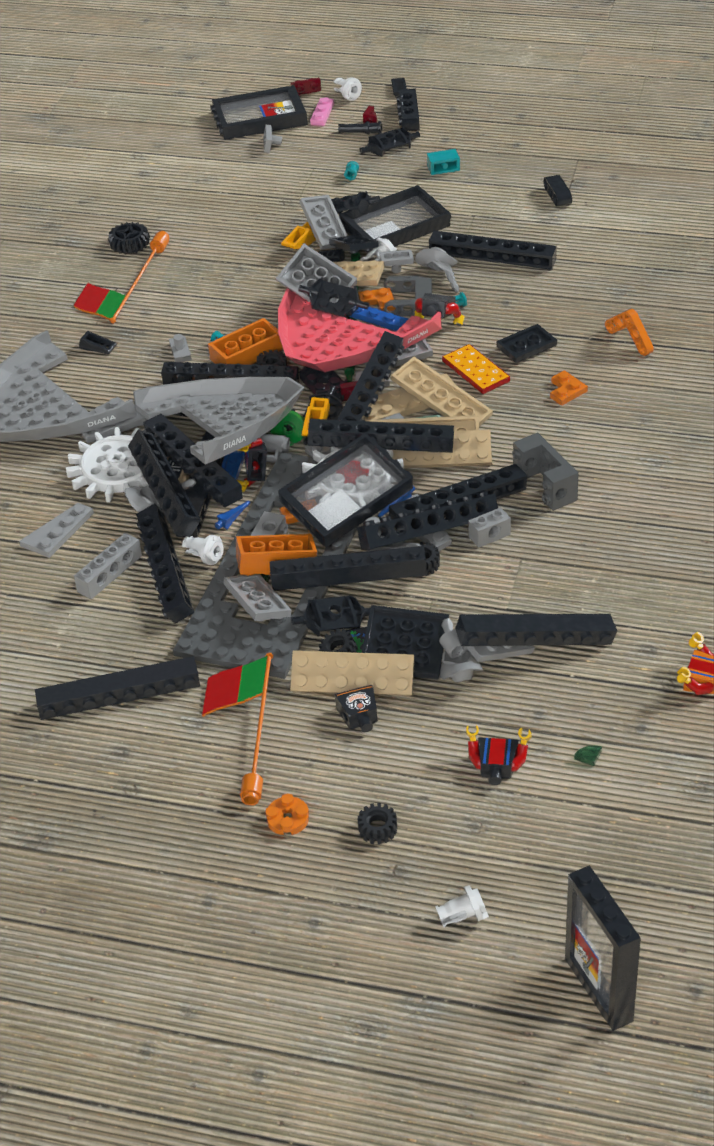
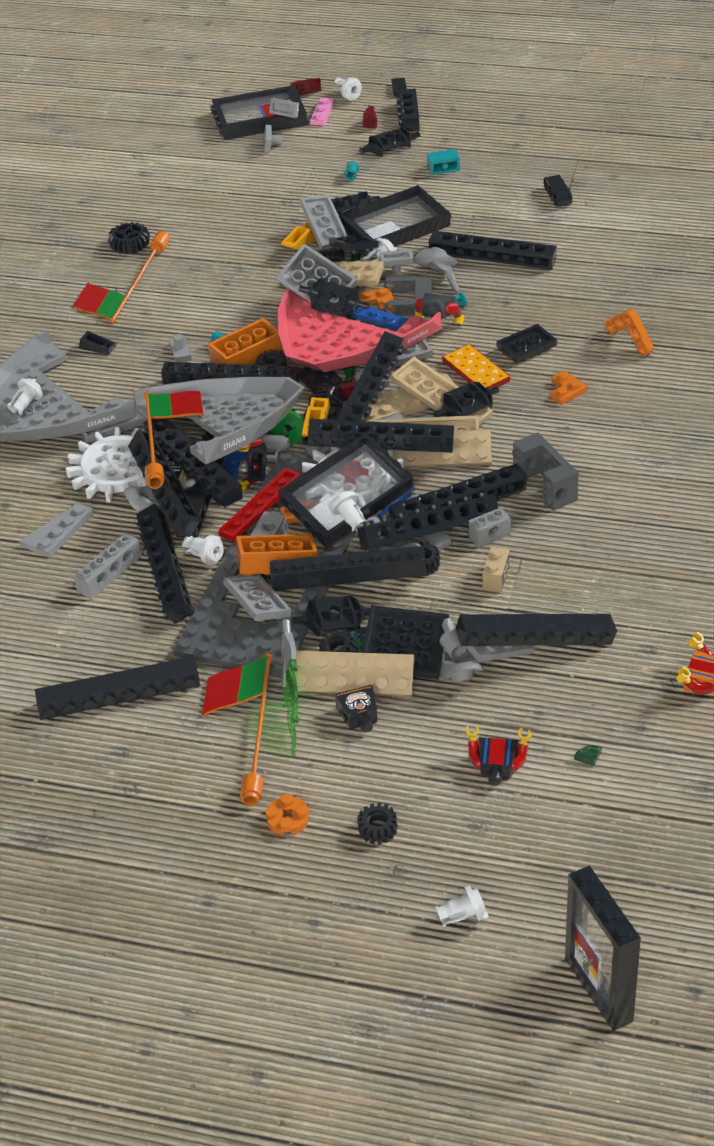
(28, 390): none -> white piece
(167, 406): none -> flag
(227, 518): blue piece -> none
(256, 506): none -> red plate
(284, 107): none -> light grey tile
(289, 682): none -> clear neon green piece
(345, 505): none -> white piece
(367, 127): black pin -> none
(455, 404): none -> black plate
(496, 569): none -> tan brick

